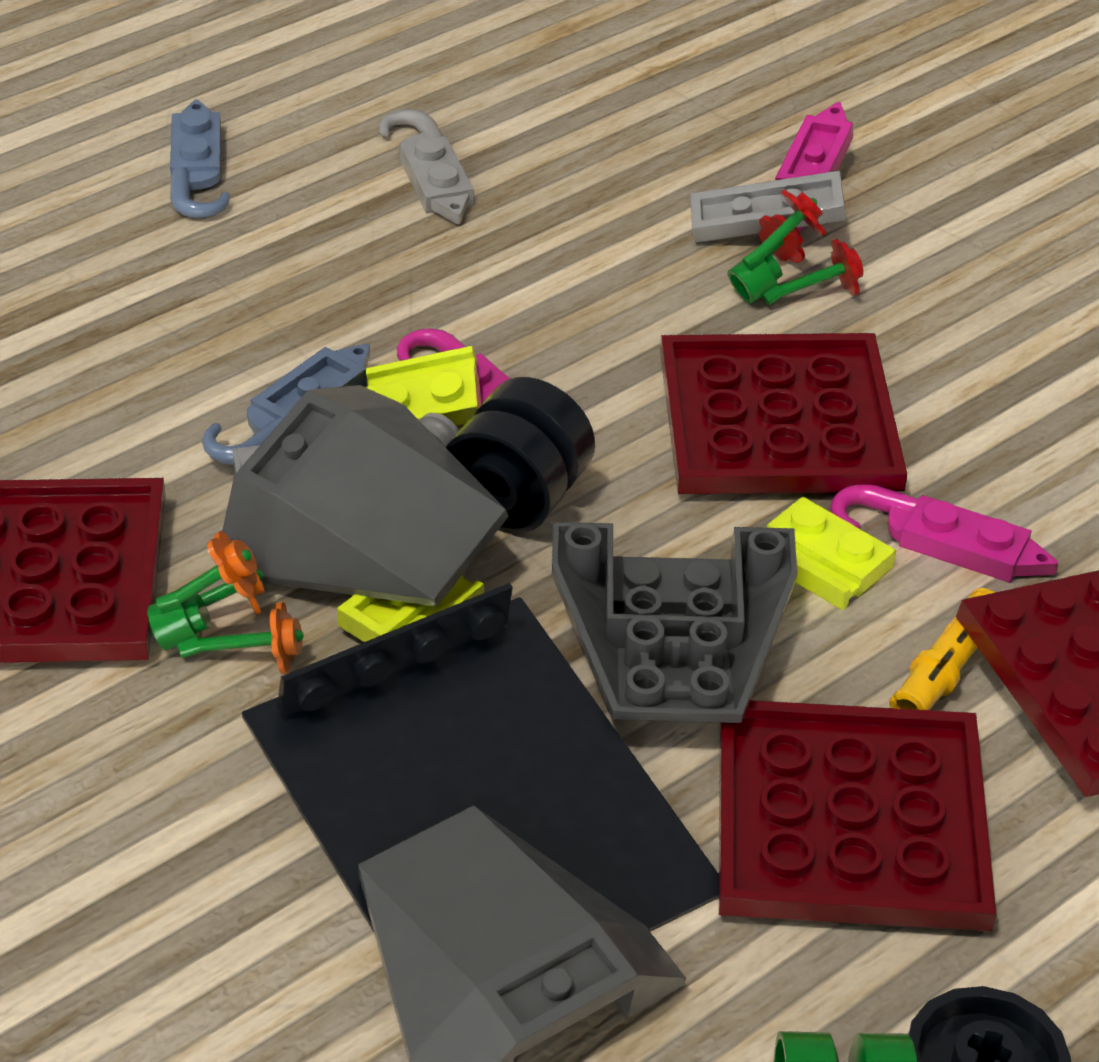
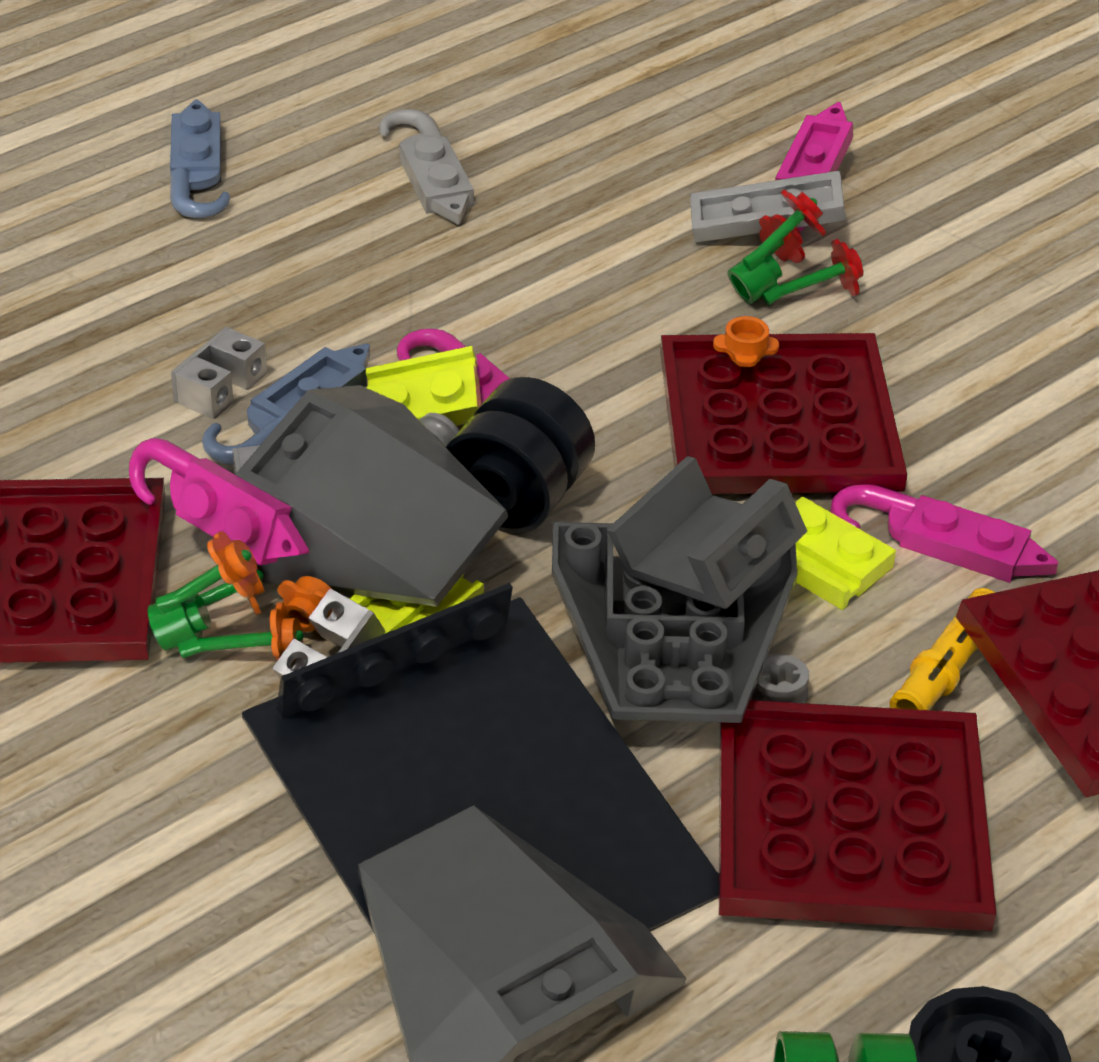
(213, 370): none -> flat silver piece
(219, 501): none -> dark pink plate
(303, 598): none -> orange plate
(346, 627): none -> flat silver piece
(704, 542): none -> dark grey panel
(746, 341): none -> orange plate
(790, 677): none -> light grey bush

